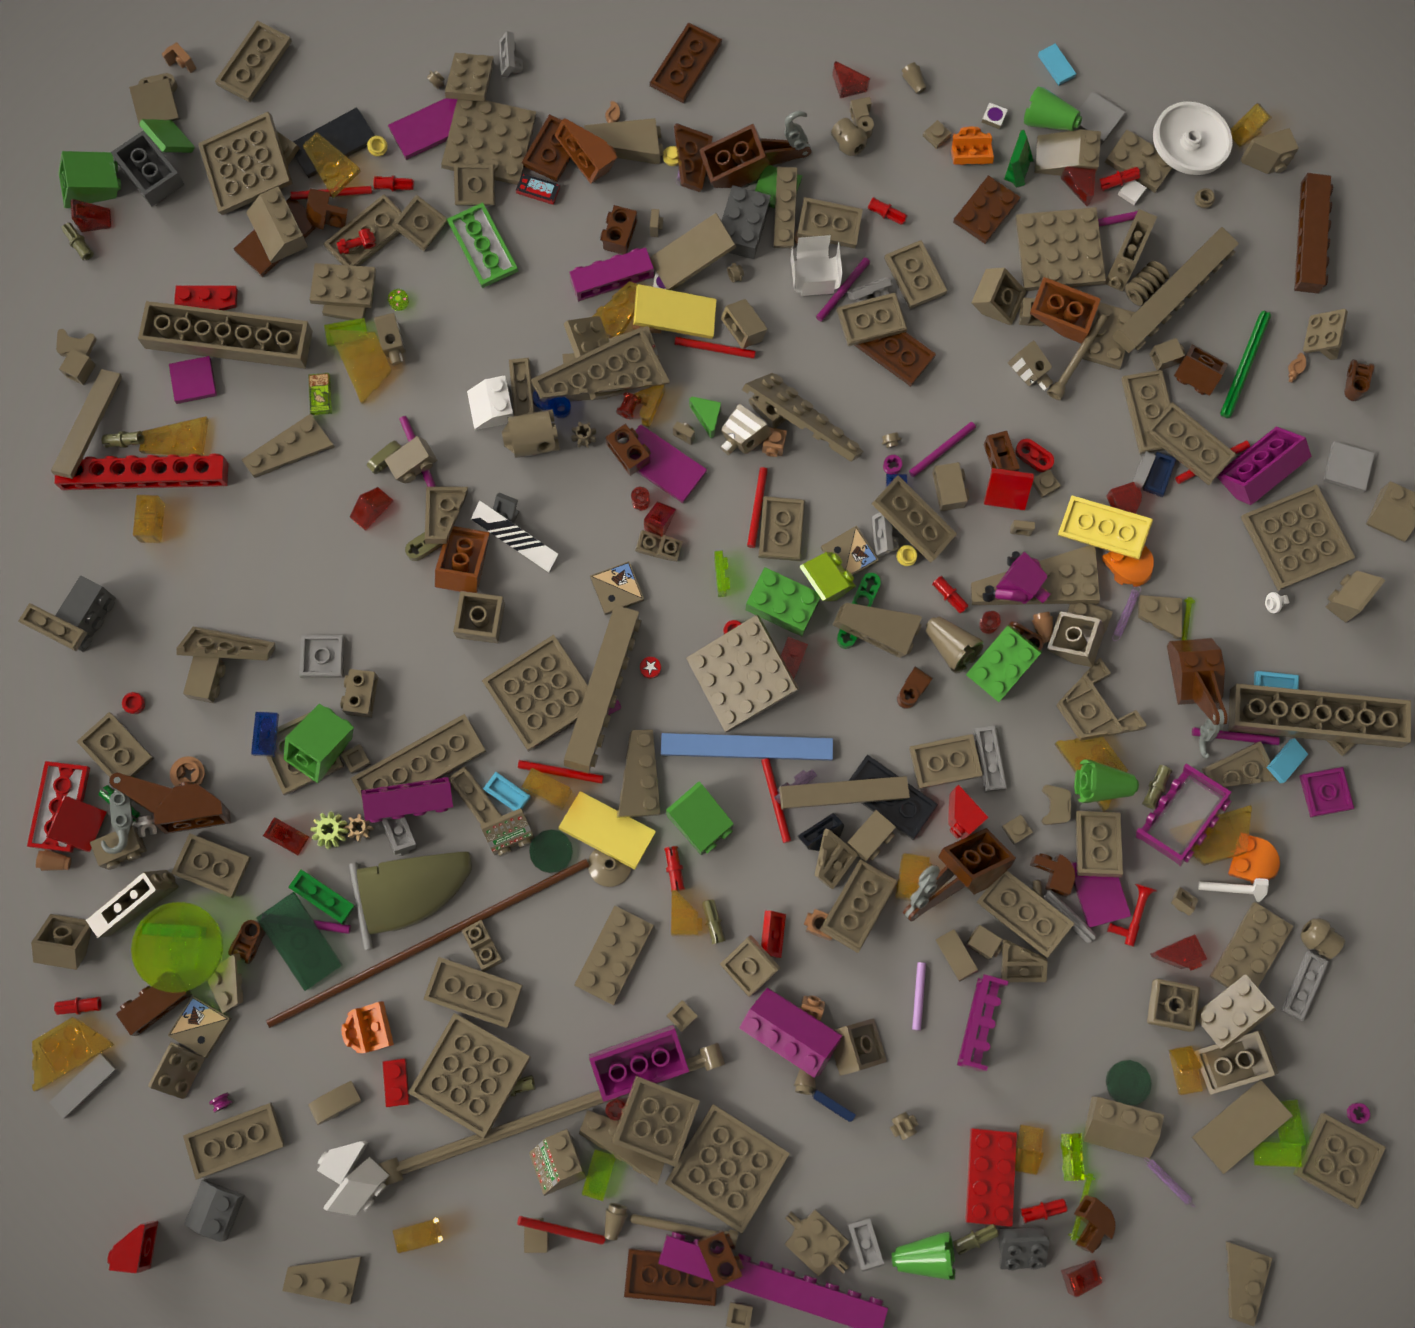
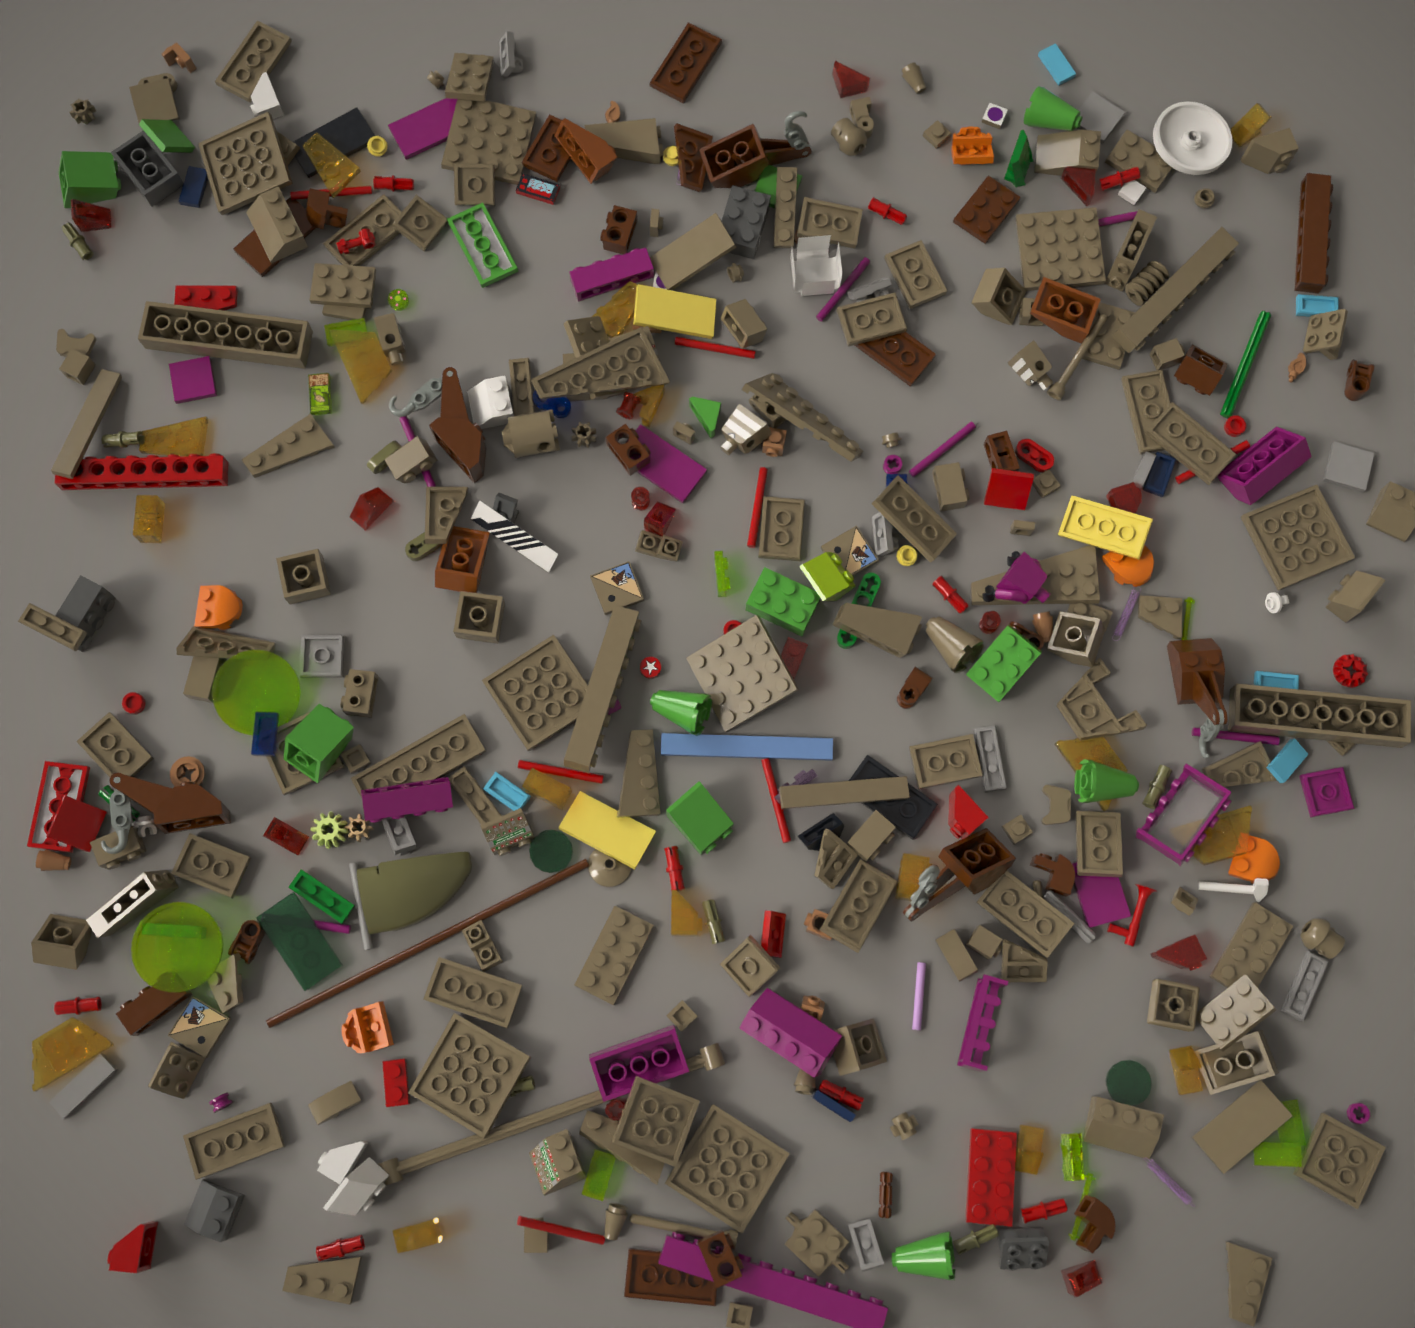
(82, 111): none -> dark tan gear
(193, 187): none -> dark blue tile
(217, 607): none -> orange slope
(253, 684): none -> clear neon green plate
(265, 99): none -> white slope
(303, 576): none -> dark tan brick
(340, 1247): none -> red pin
(453, 428): none -> reddish brown slope
(683, 708): none -> bright green cone
(841, 1094): none -> red axle
(885, 1194): none -> reddish brown axle
(1235, 426): none -> red tile
(1311, 304): none -> medium azure tile
(1344, 677): none -> red gear

